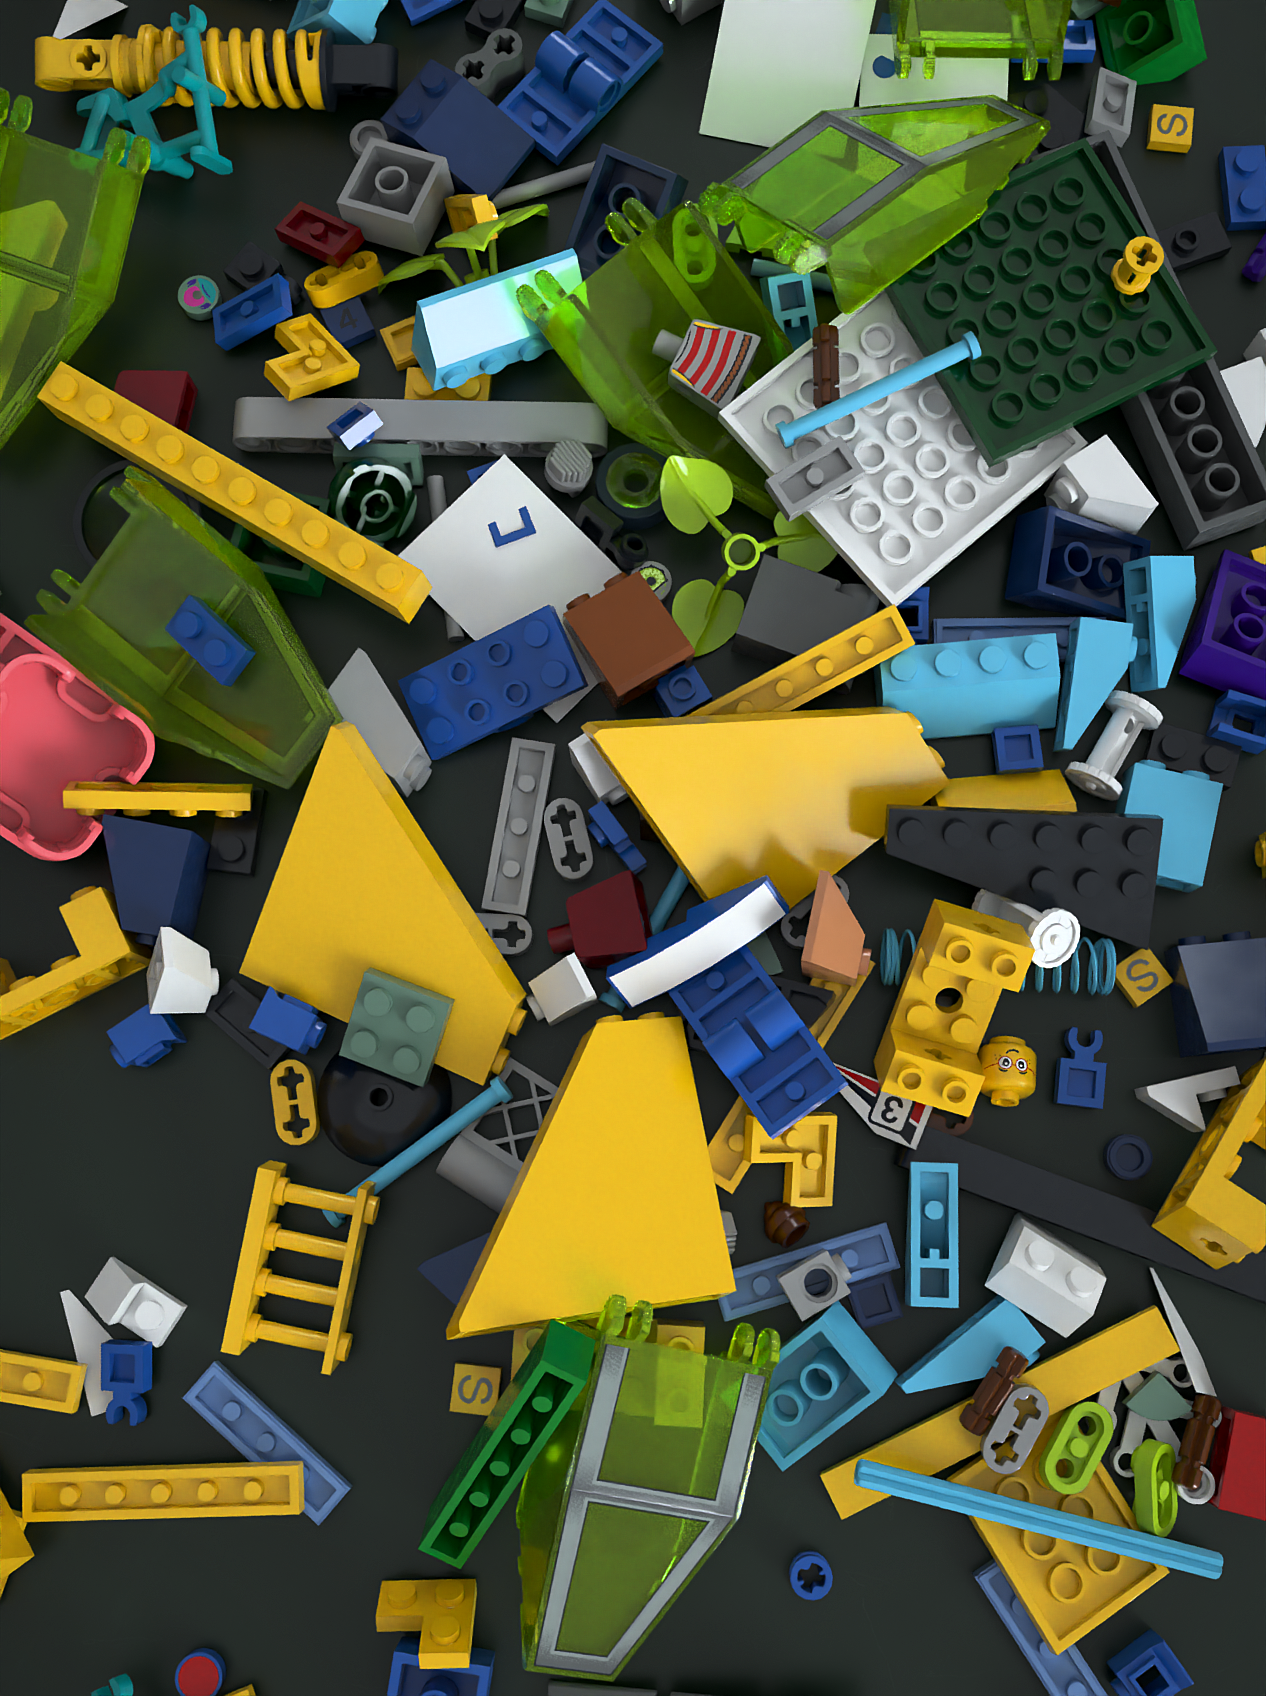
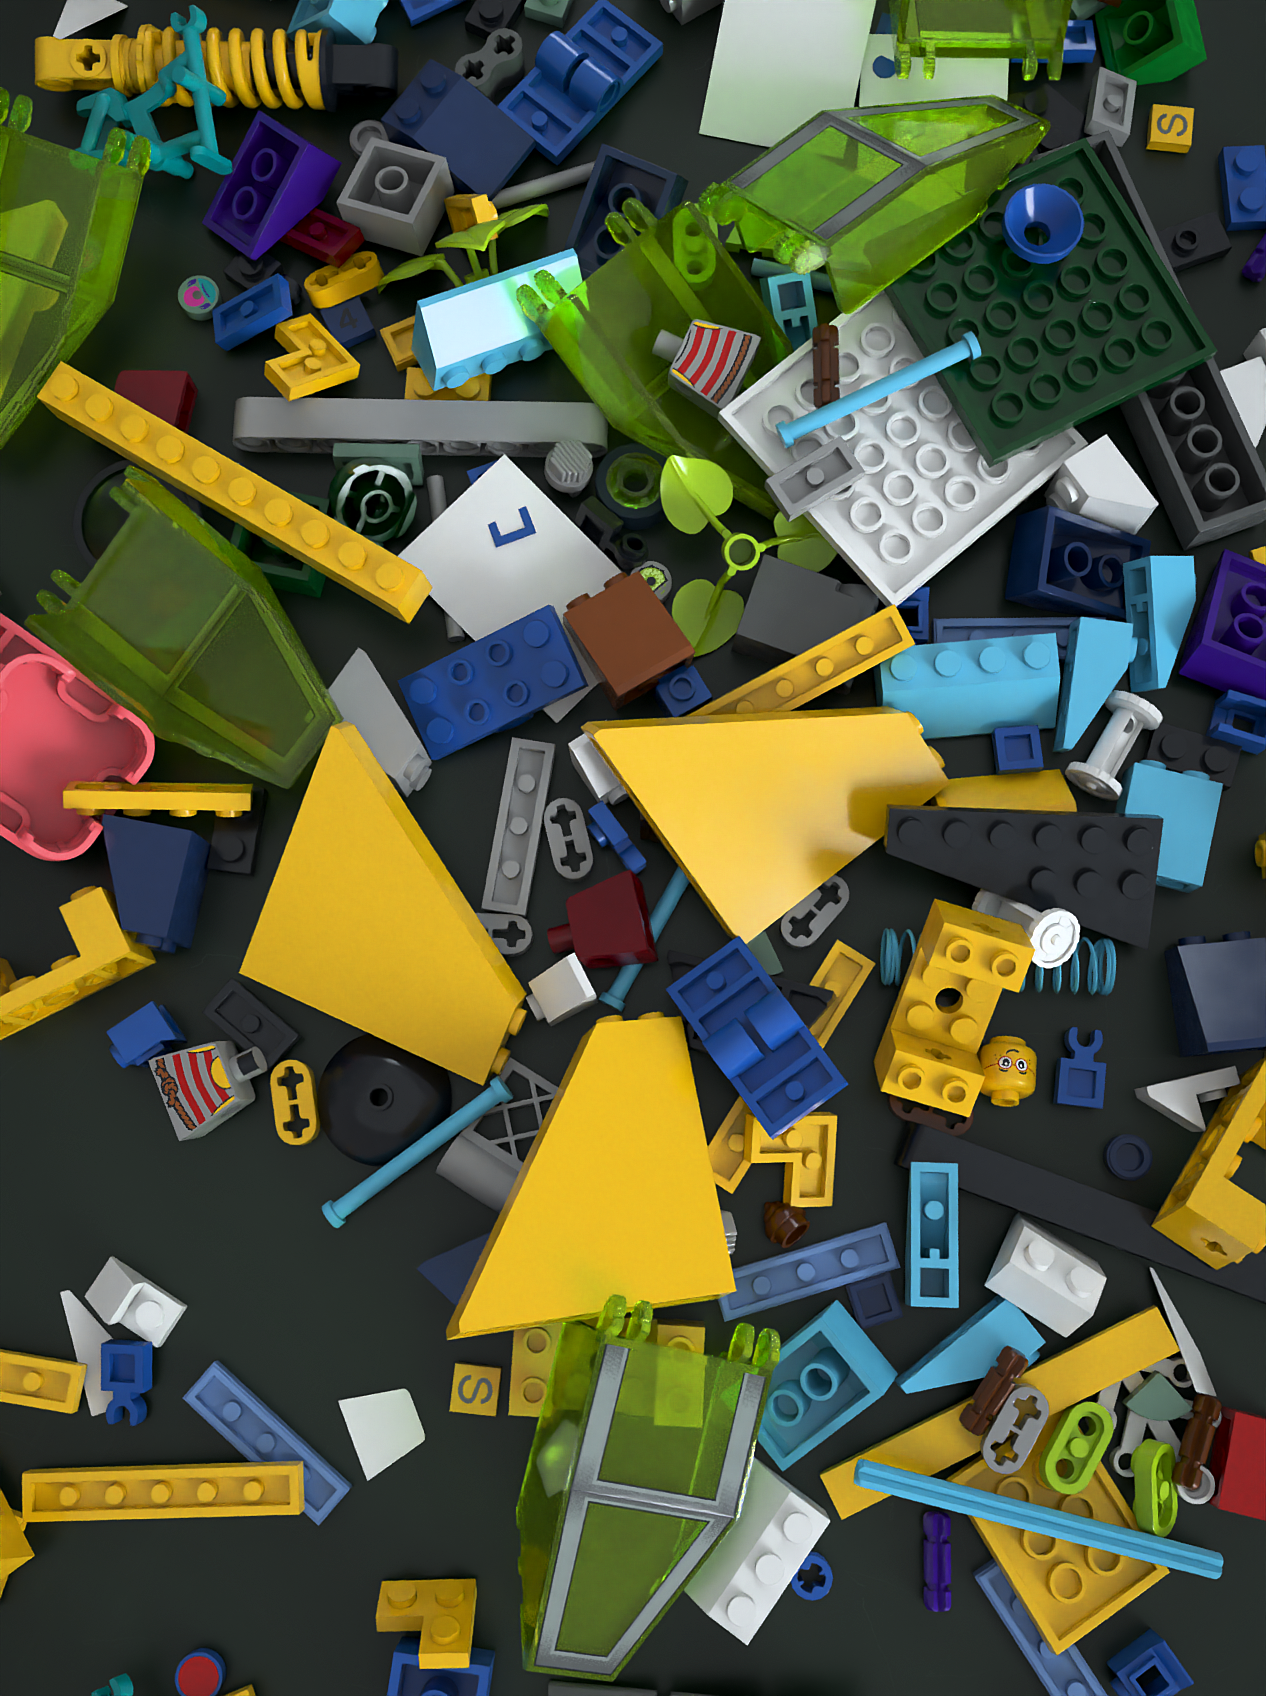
(180, 975): white slope -> none
(206, 1085): none -> torso
(210, 640): blue plate -> none
(255, 1280): yellow fence -> none
(271, 187): none -> dark purple slope
(288, 1022): blue window -> none
(355, 426): blue plate -> none
(382, 1428): none -> white sticker
(396, 1027): sand green plate -> none
(507, 1443): green brick -> none
(705, 938): white slope -> none
(758, 1553): none -> white slope
(793, 1283): light grey brick -> none
(833, 938): nougat slope -> none
(885, 1113): sticker -> none
(937, 1561): none -> dark purple axle
(1047, 209): none -> blue piece
(1141, 267): yellow bush -> none
(1141, 976): yellow tile -> none

